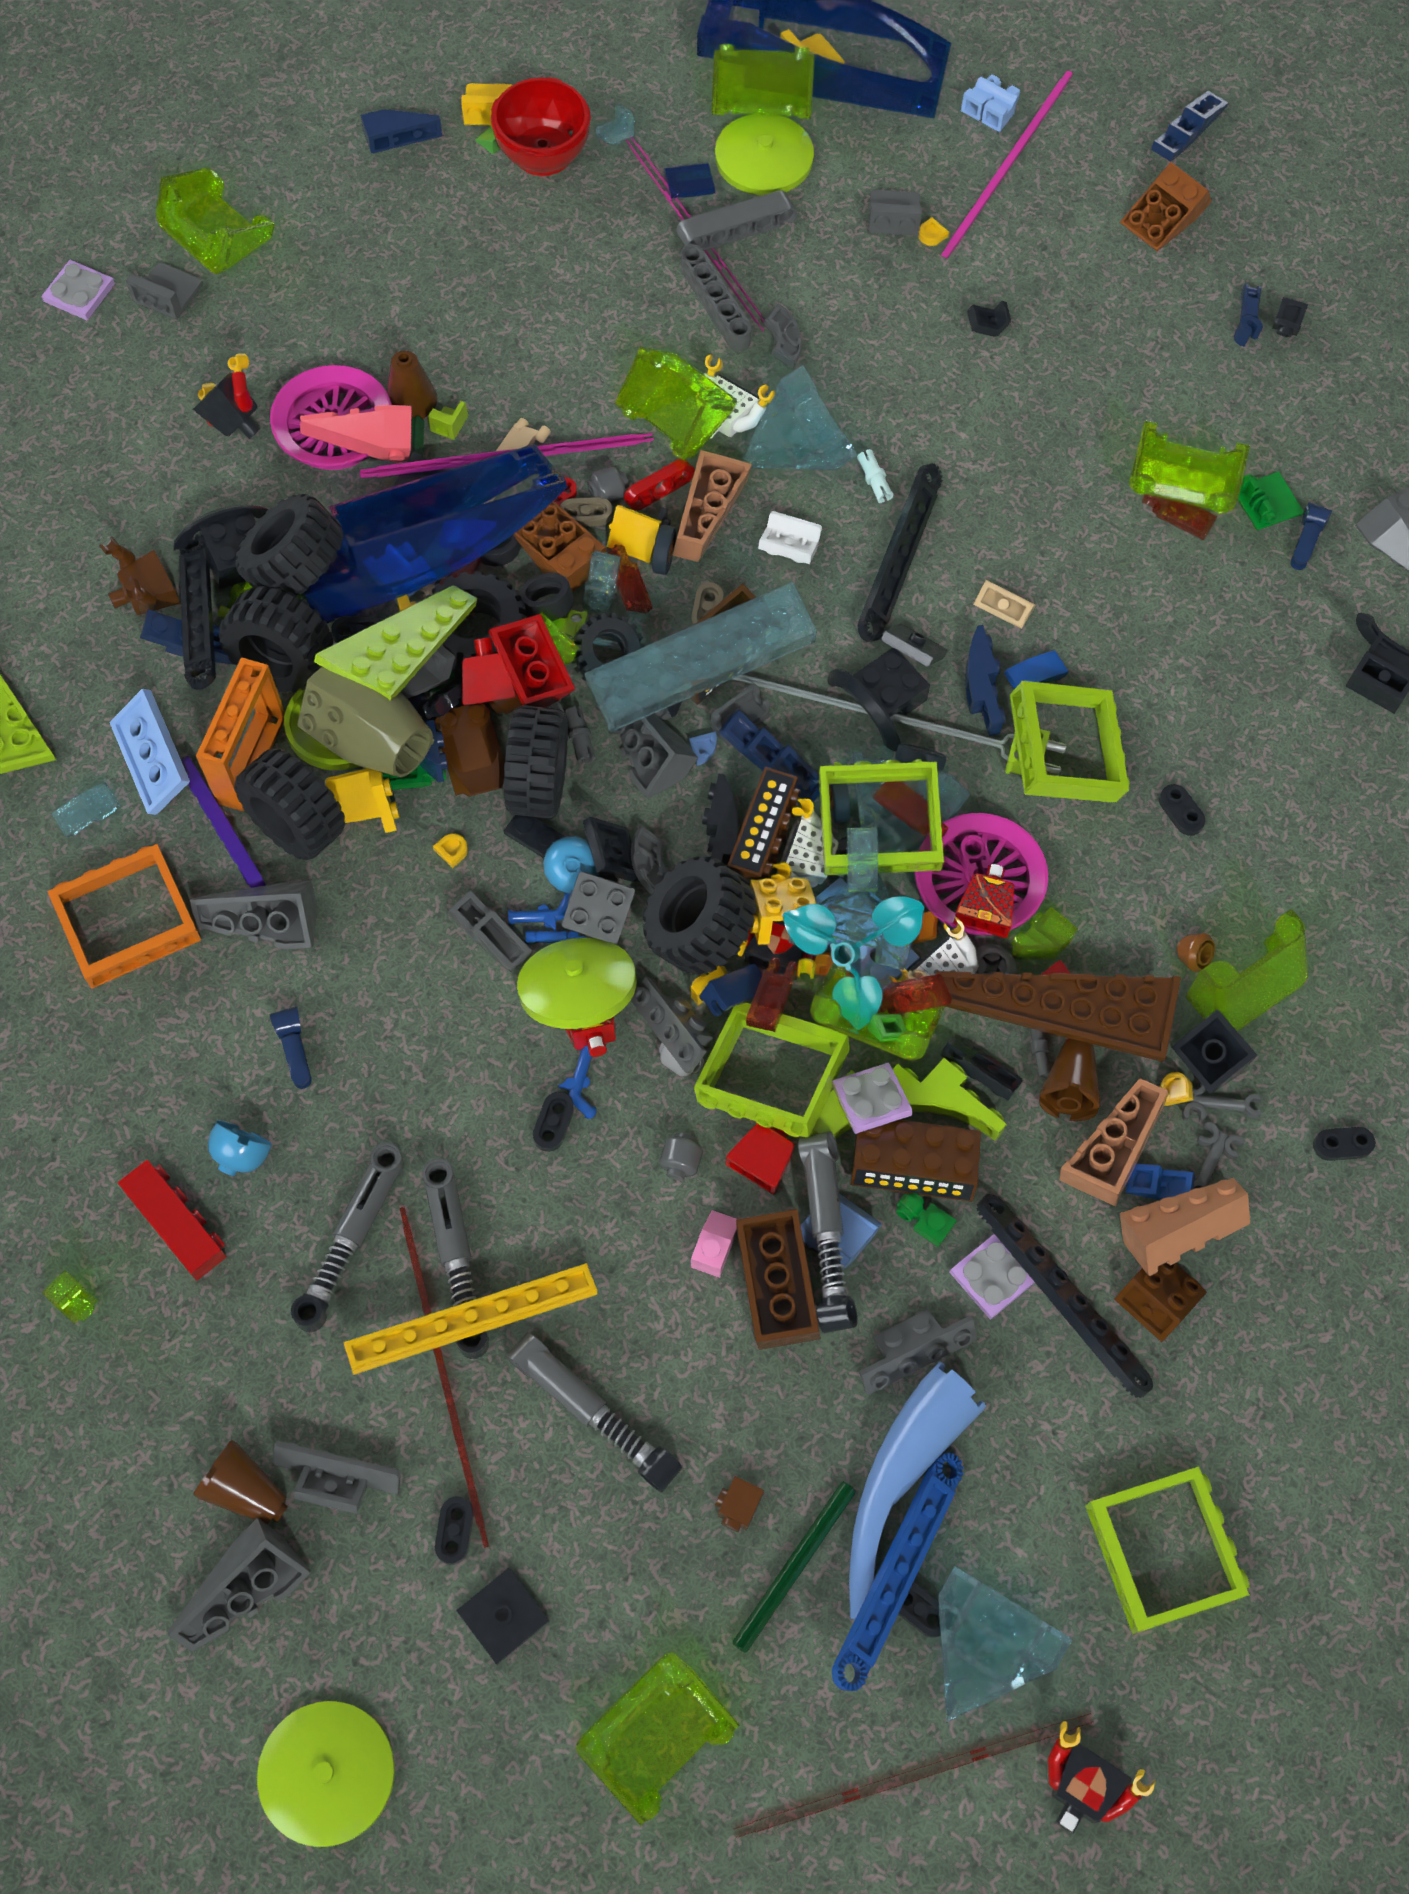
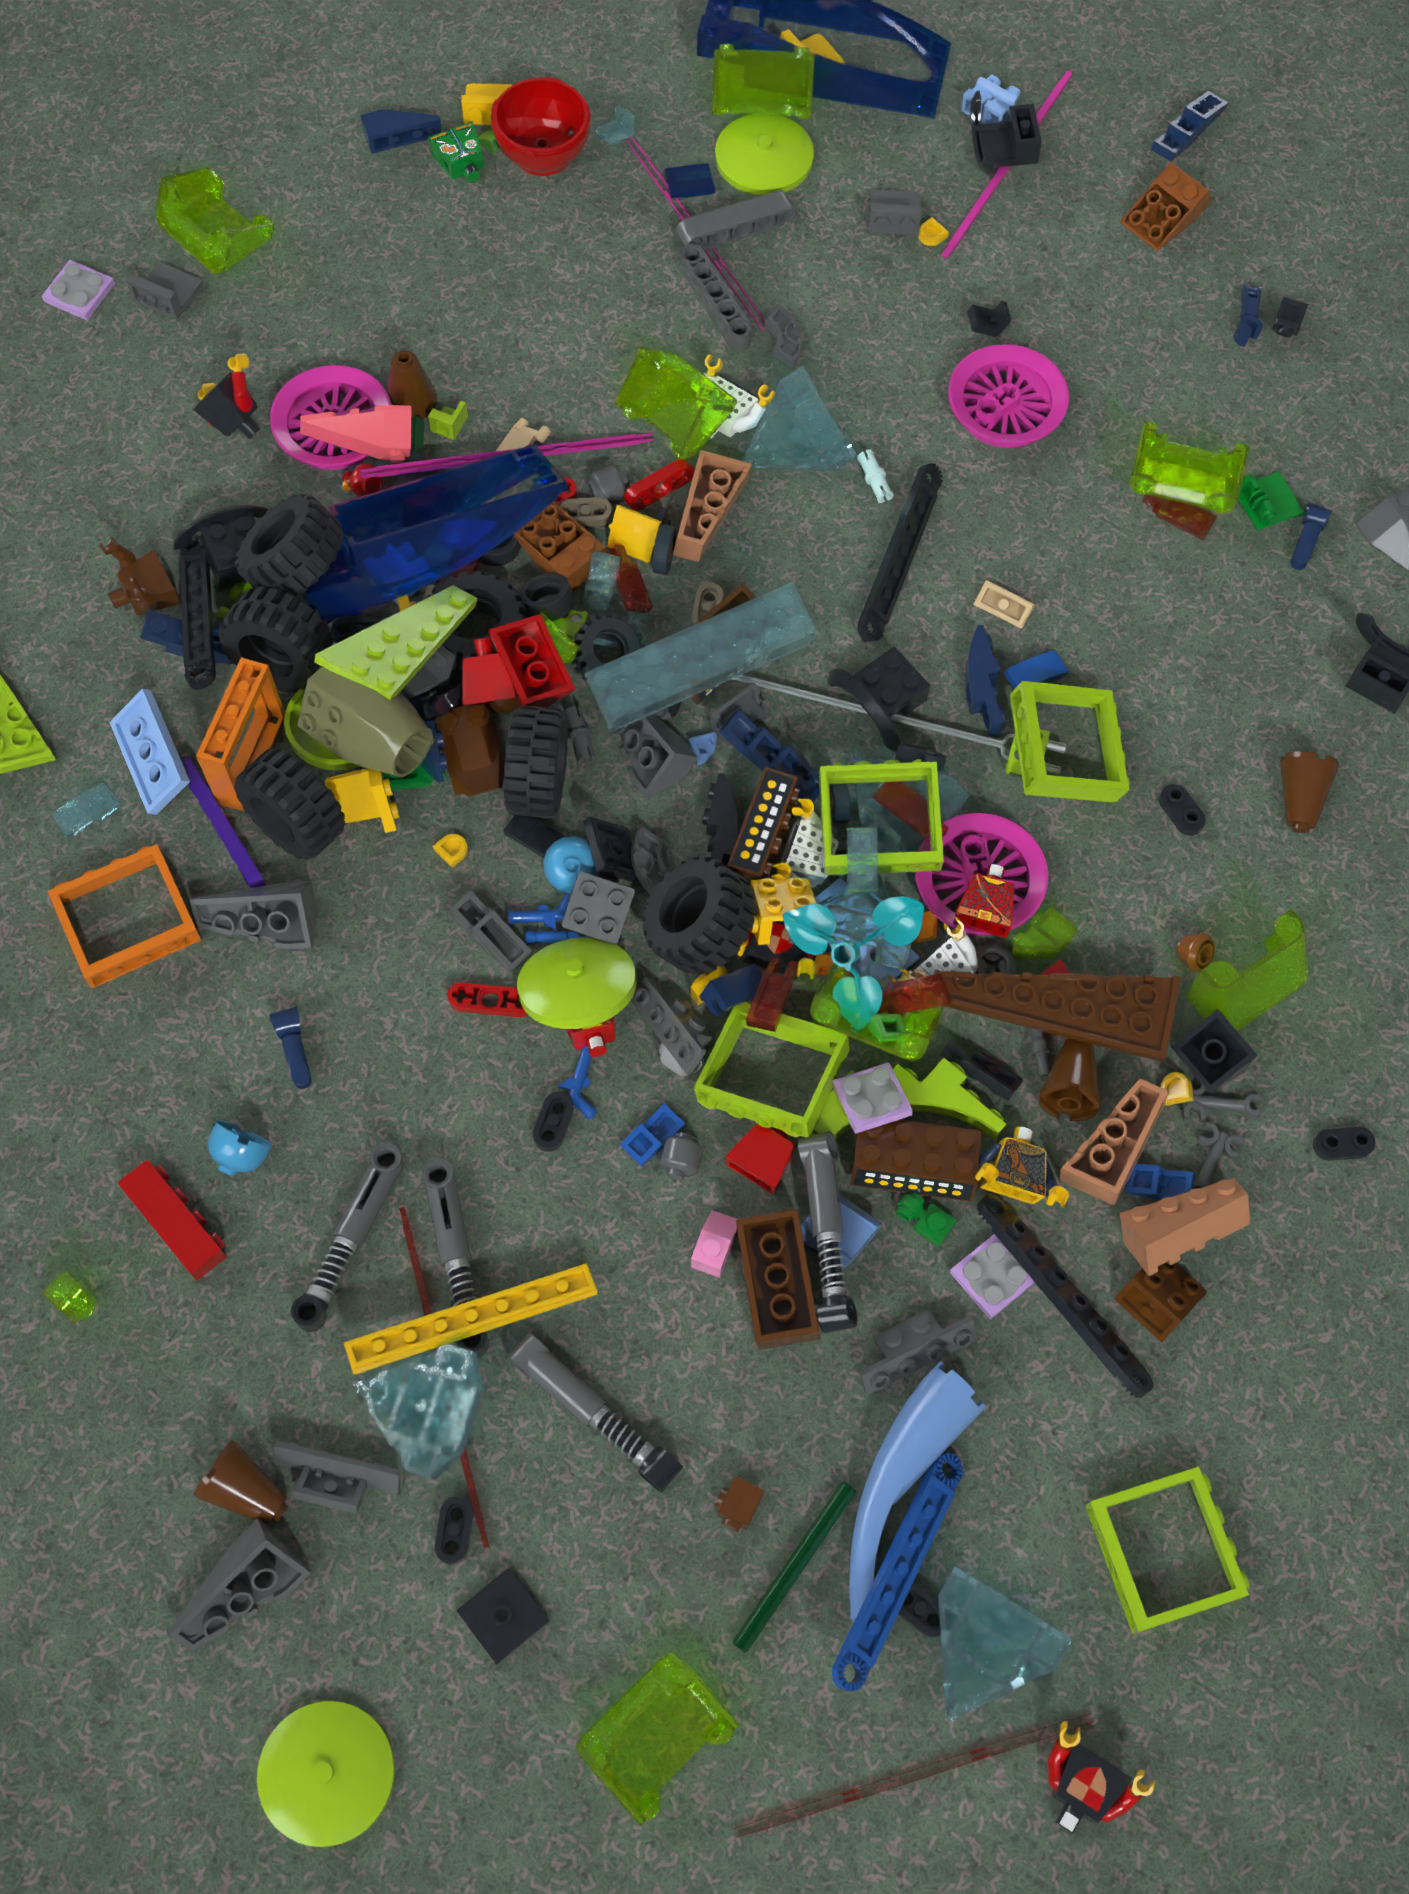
(361, 486): none -> red animal
(427, 1407): none -> clear light blue wedge
(458, 152): none -> green torso
(483, 990): none -> red beam
(651, 1136): none -> blue slope
(790, 537): white bracket -> none
(914, 644): black plate -> none
(1005, 142): none -> black piece
(1019, 1170): none -> torso
(1042, 393): none -> dark pink piece
(1306, 787): none -> reddish brown cone

